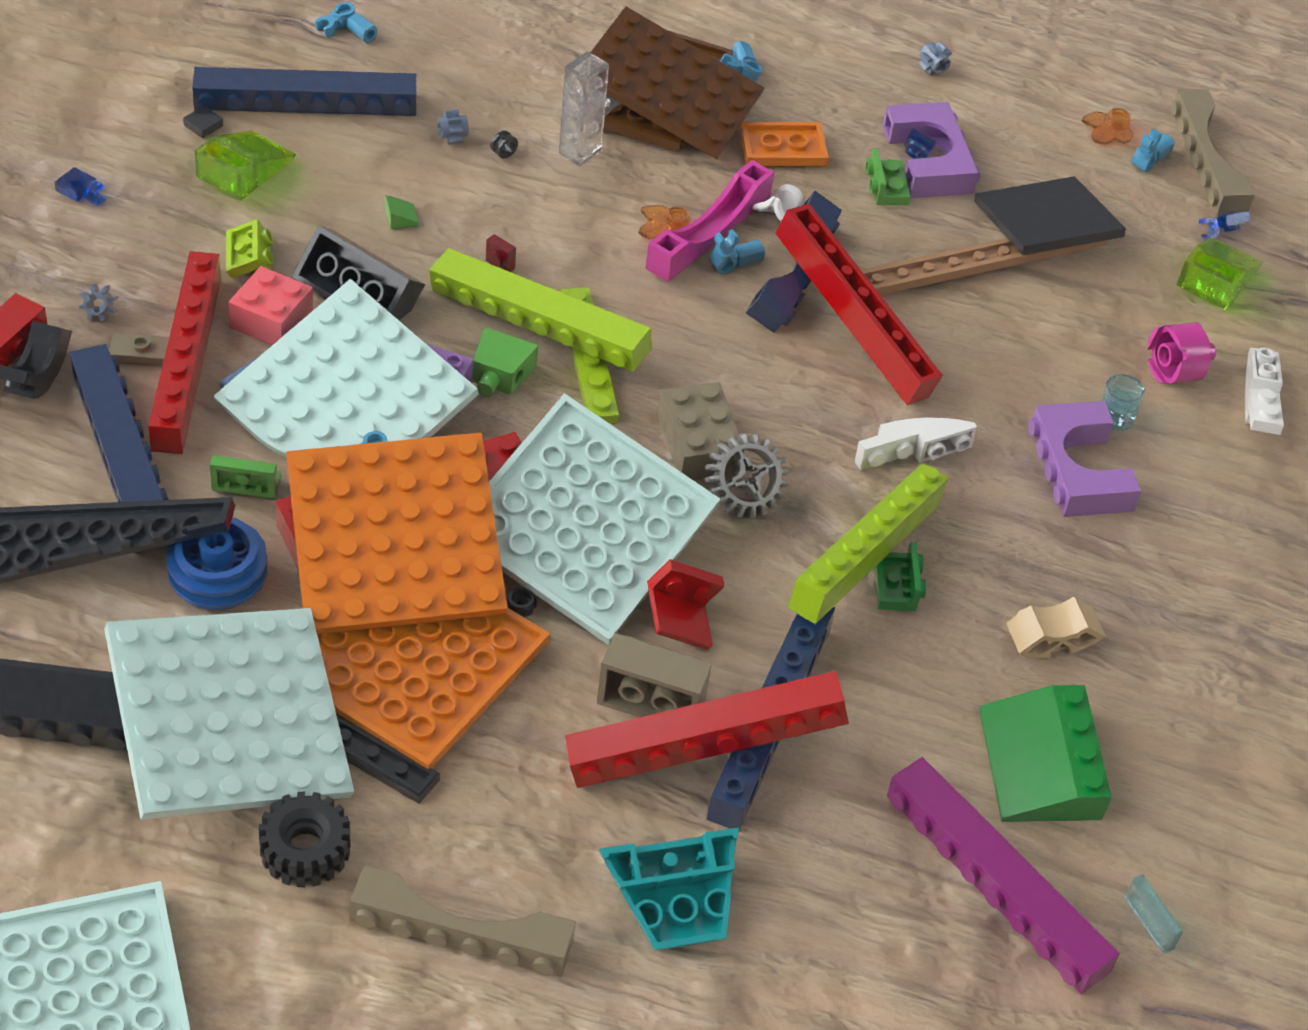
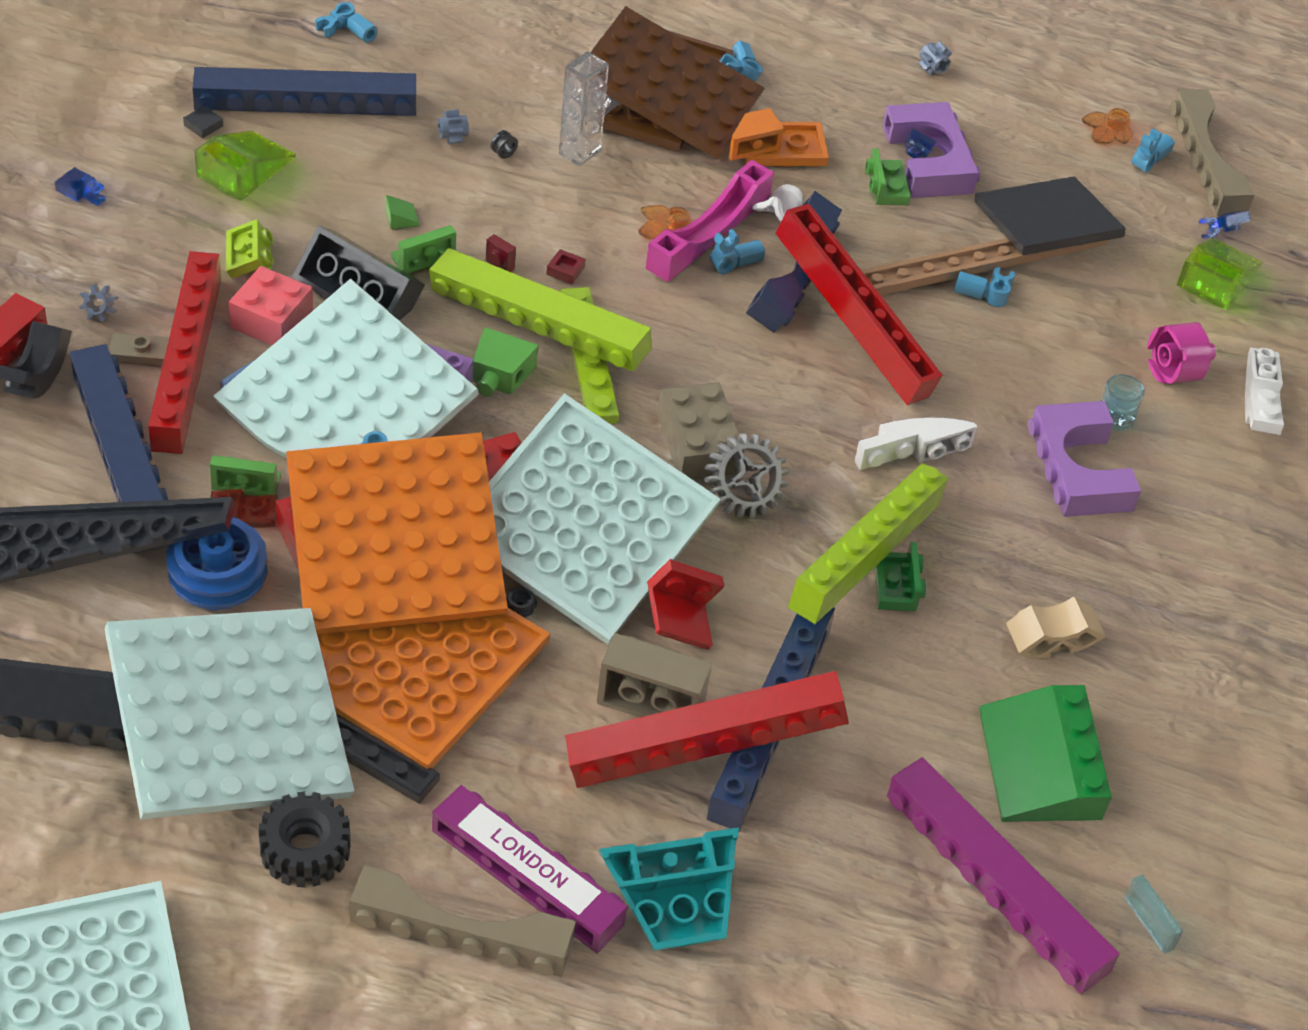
(255, 510): none -> clear red slope
(423, 249): none -> bright green bracket
(528, 867): none -> magenta brick
(565, 266): none -> dark red plate
(756, 134): none -> orange slope
(978, 287): none -> dark azure bar

